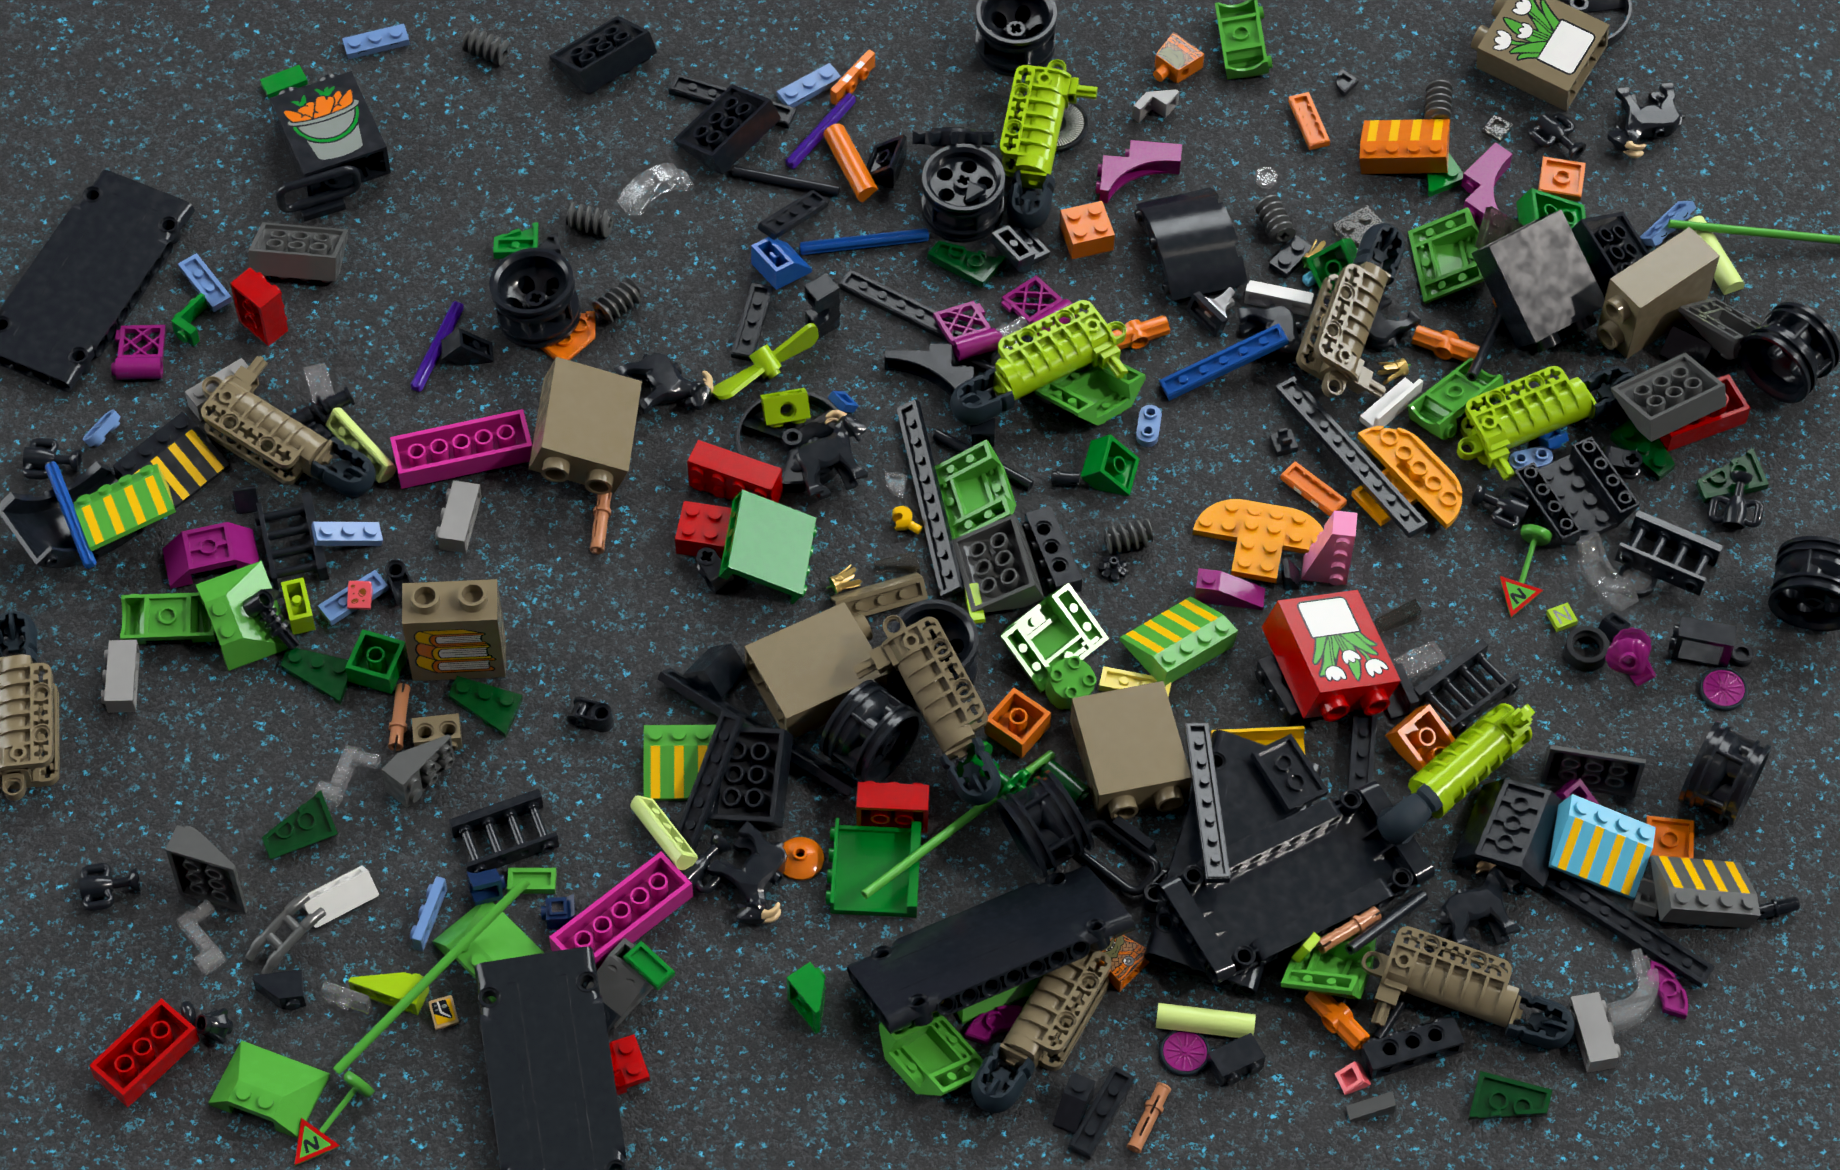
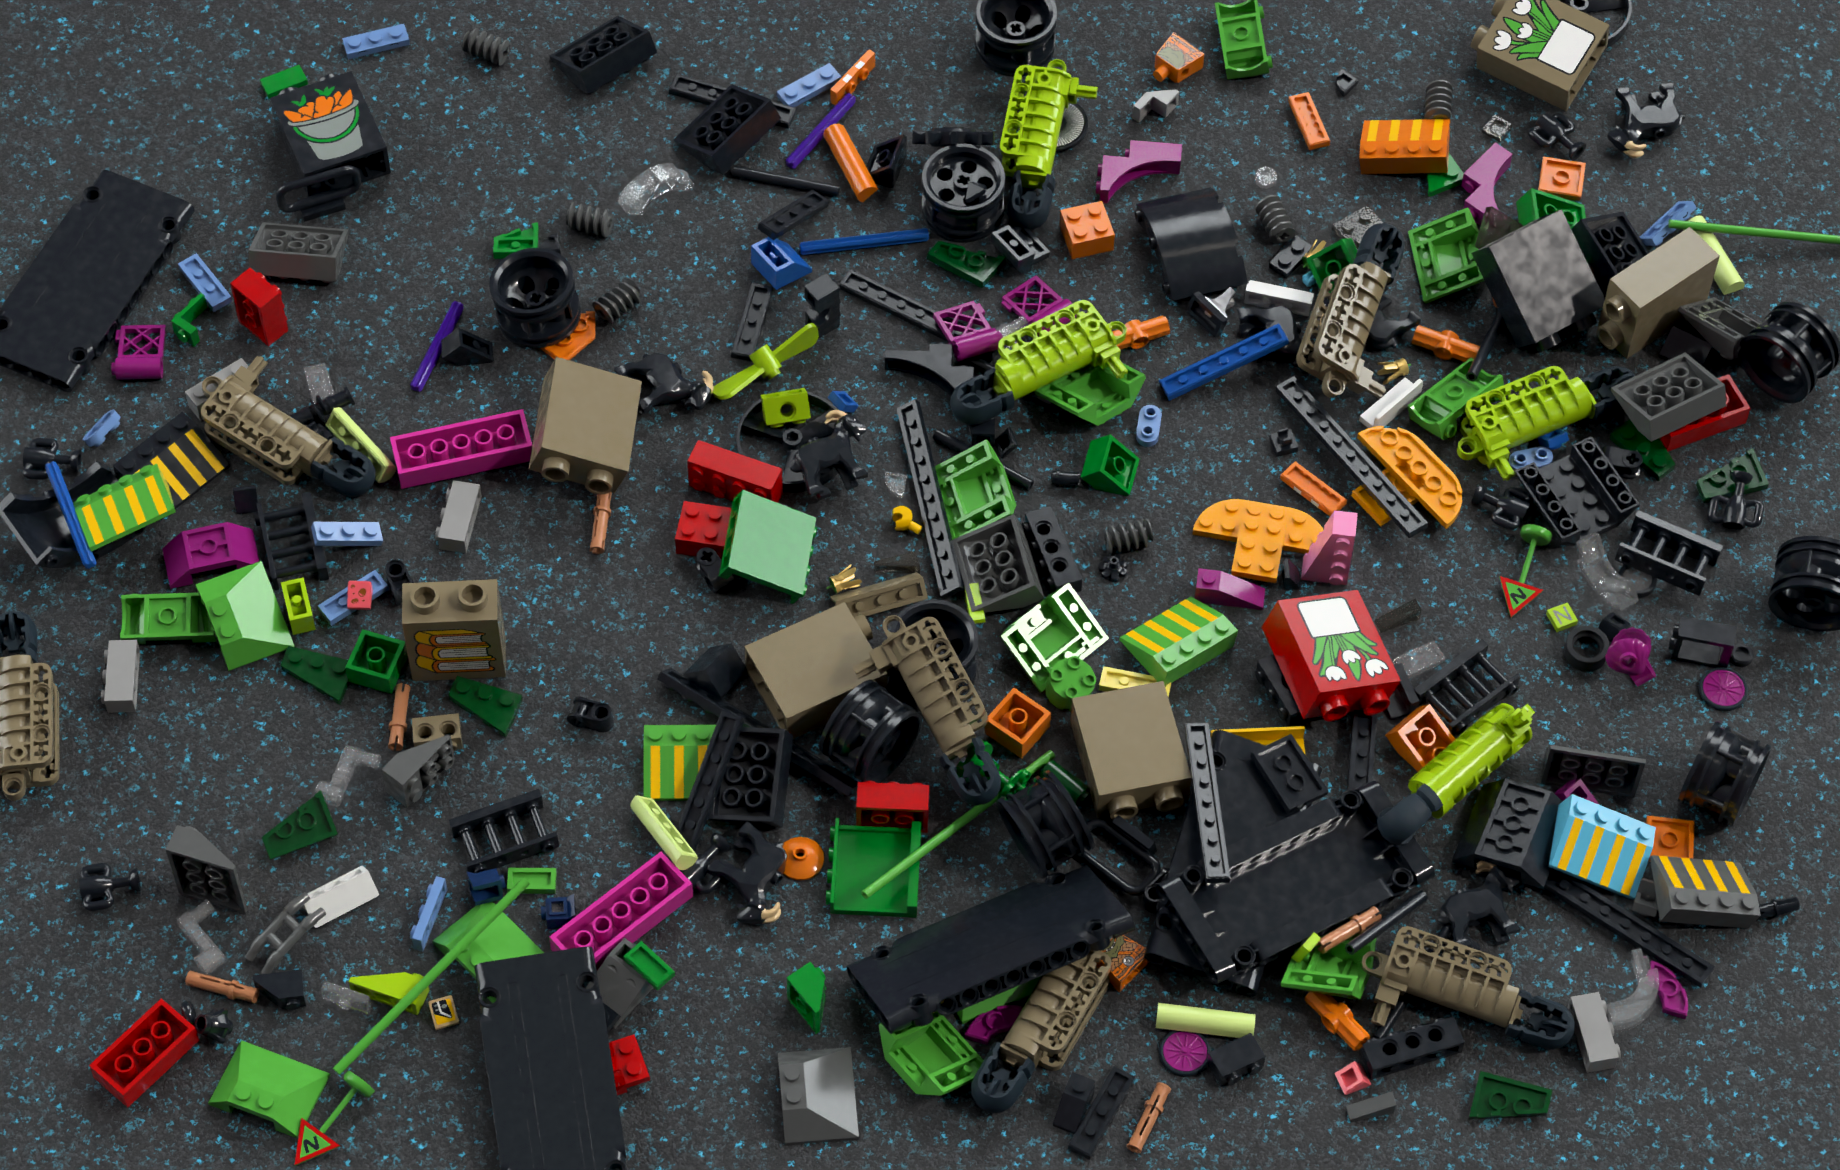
(232, 989): none -> nougat pin
(262, 604): black piece -> none
(818, 1096): none -> dark grey slope
(1006, 442): none -> black slope

